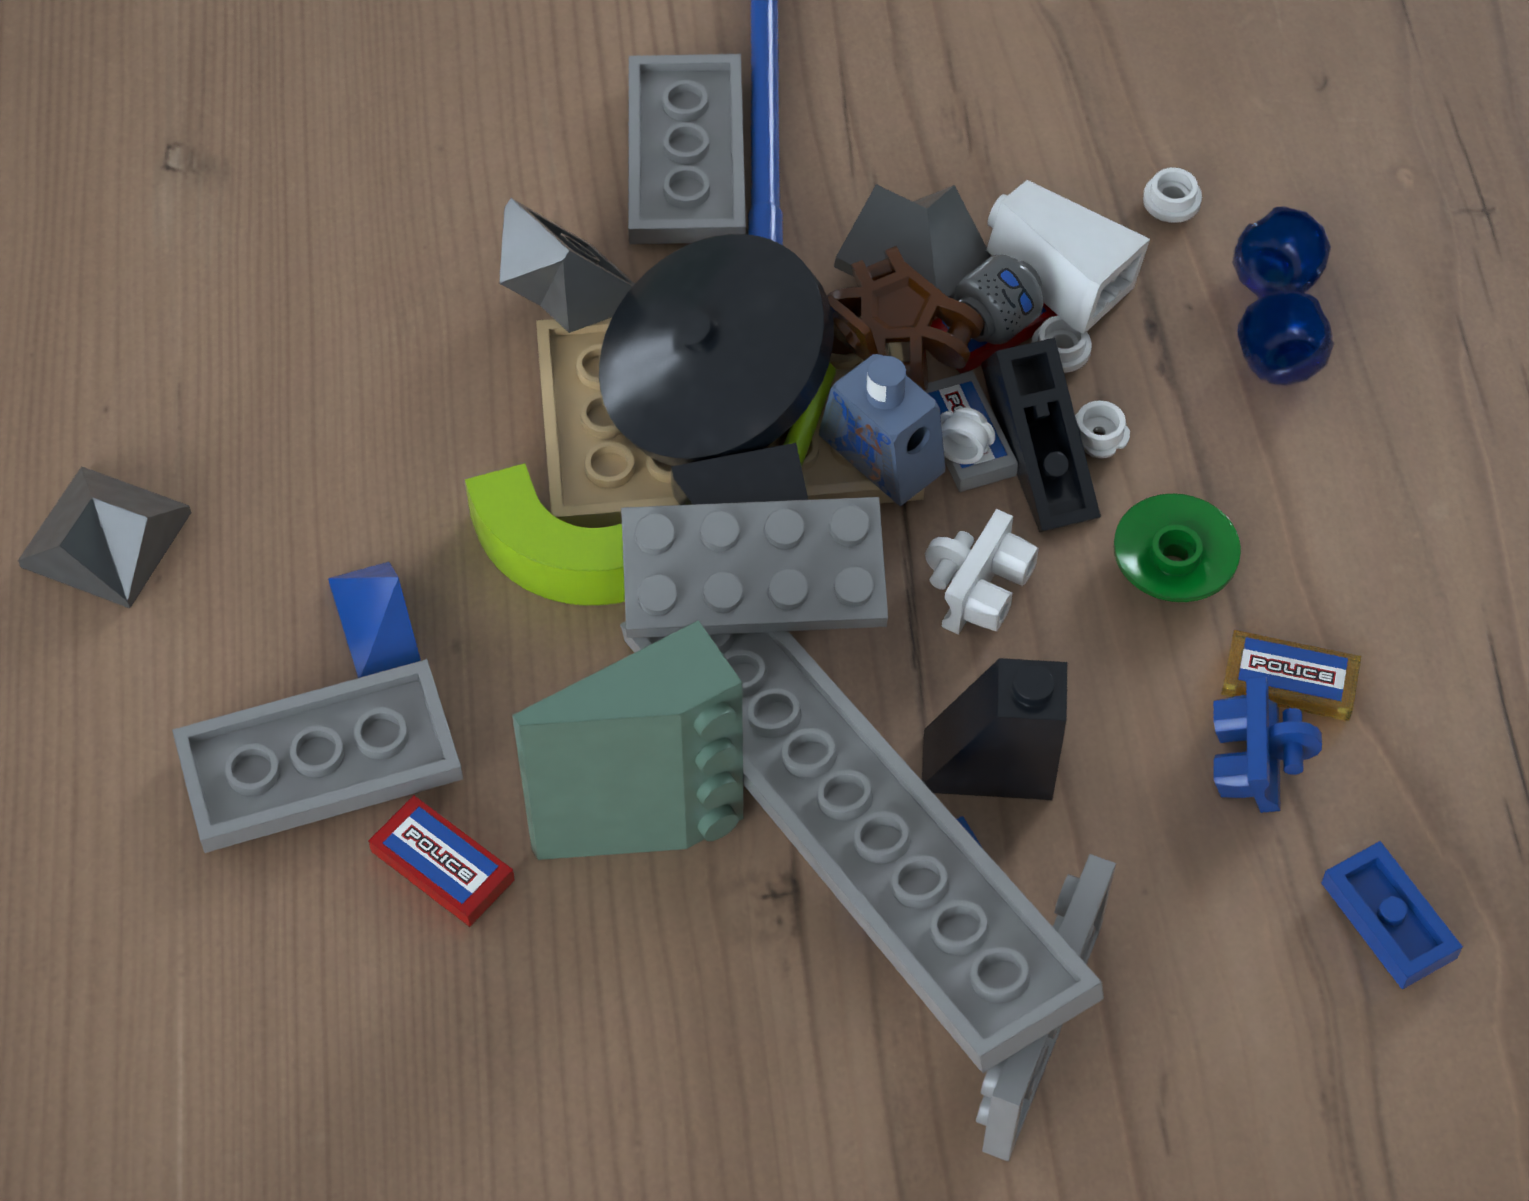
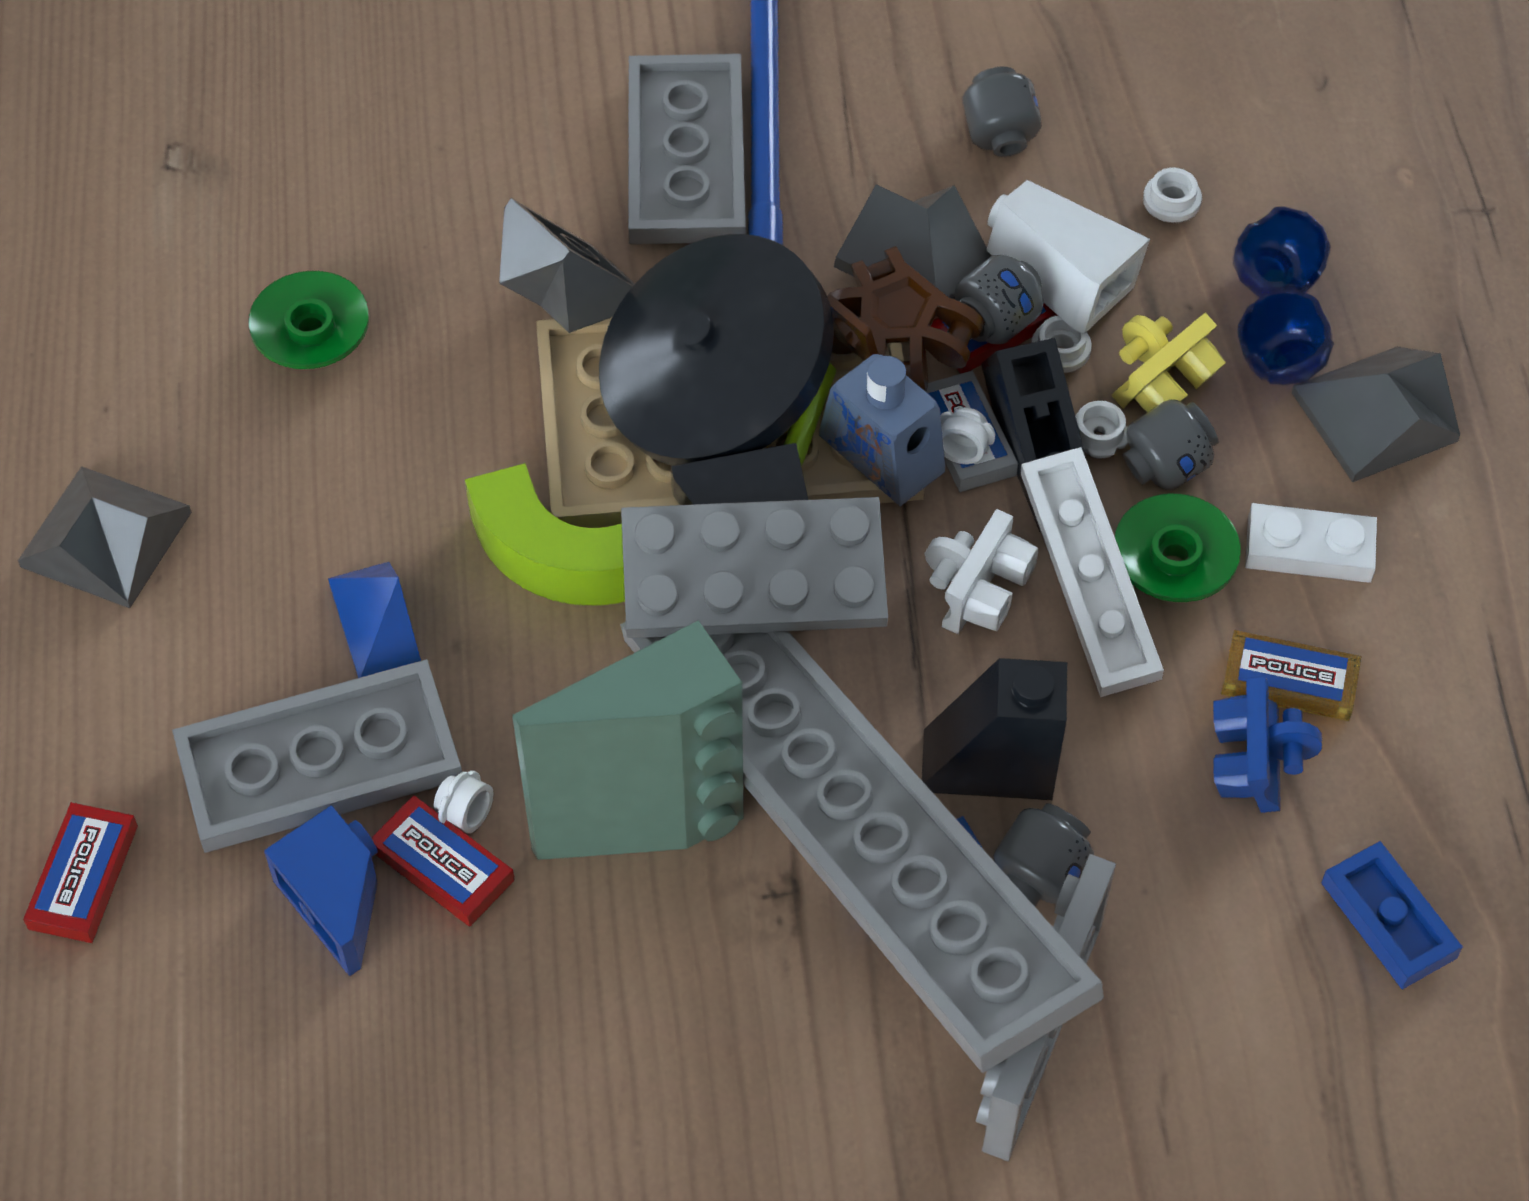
(80, 872): none -> tile
(306, 302): none -> green dish
(329, 881): none -> blue slope
(464, 801): none -> white plate
(1002, 111): none -> dark grey head
(1042, 851): none -> dark grey head
(1091, 572): none -> white plate
(1170, 444): none -> dark grey head
(1187, 351): none -> light yellow hips
(1311, 542): none -> white plate
(1382, 410): none -> dark grey slope

